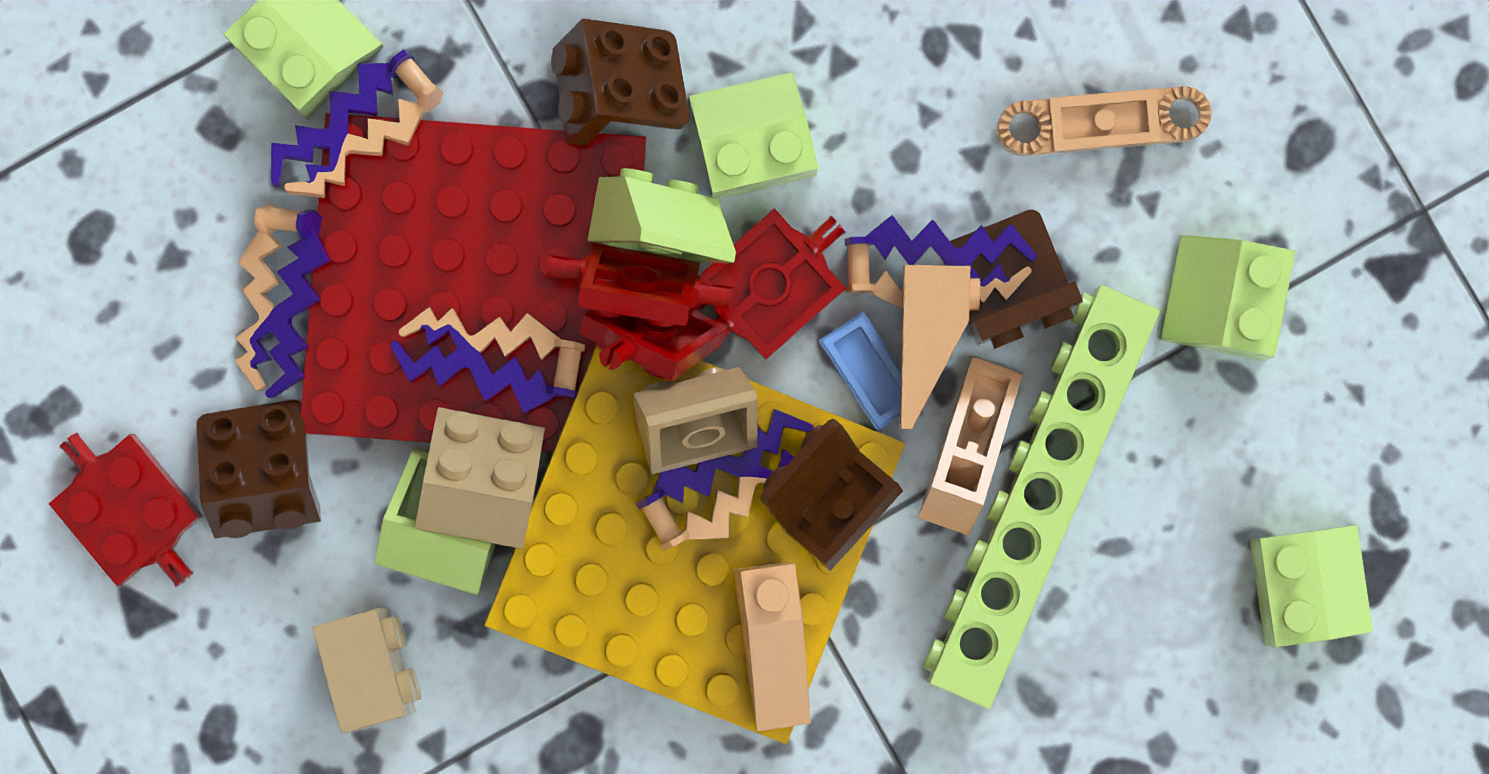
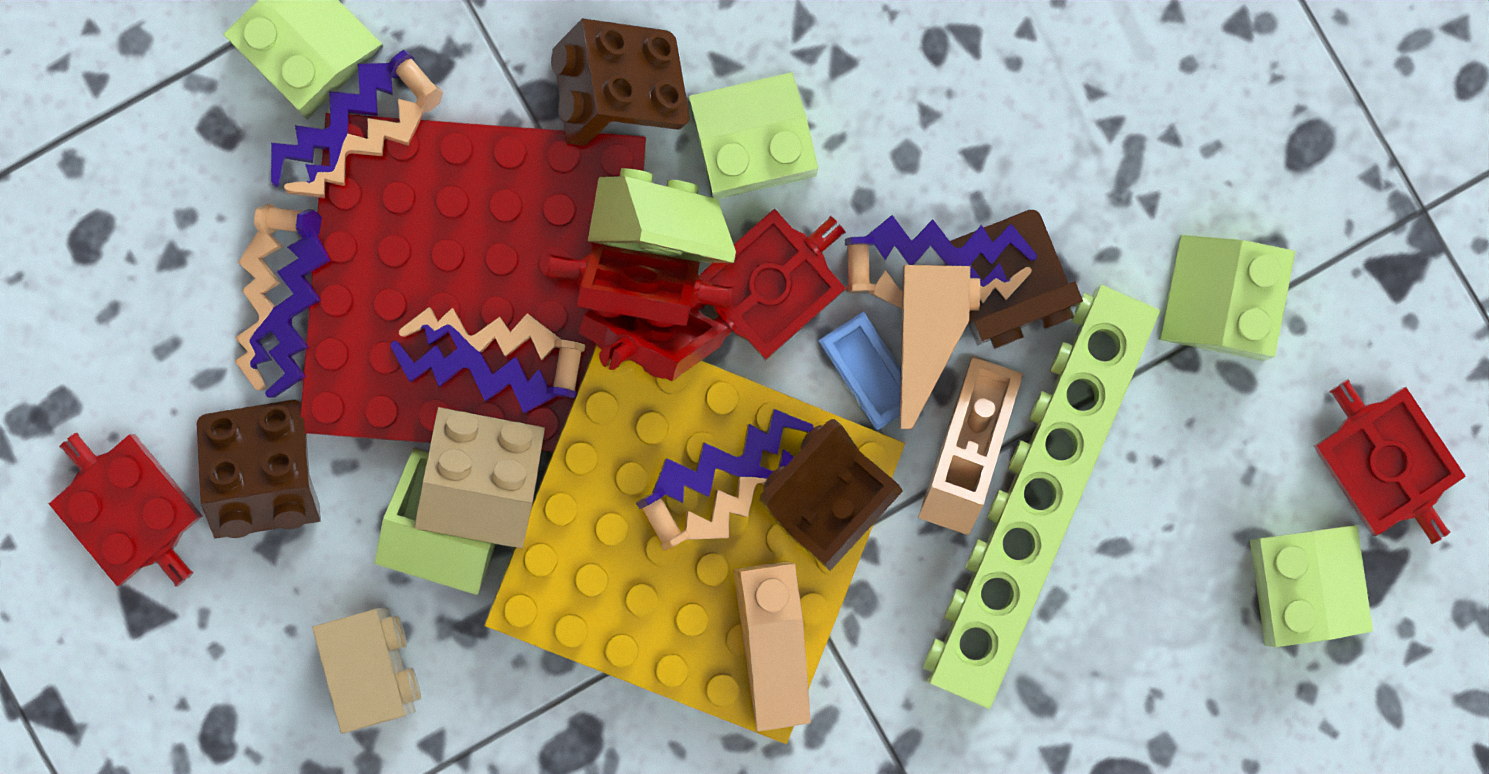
(697, 418): tan slope -> none
(1104, 121): light nougat plate -> none
(1389, 461): none -> red plate

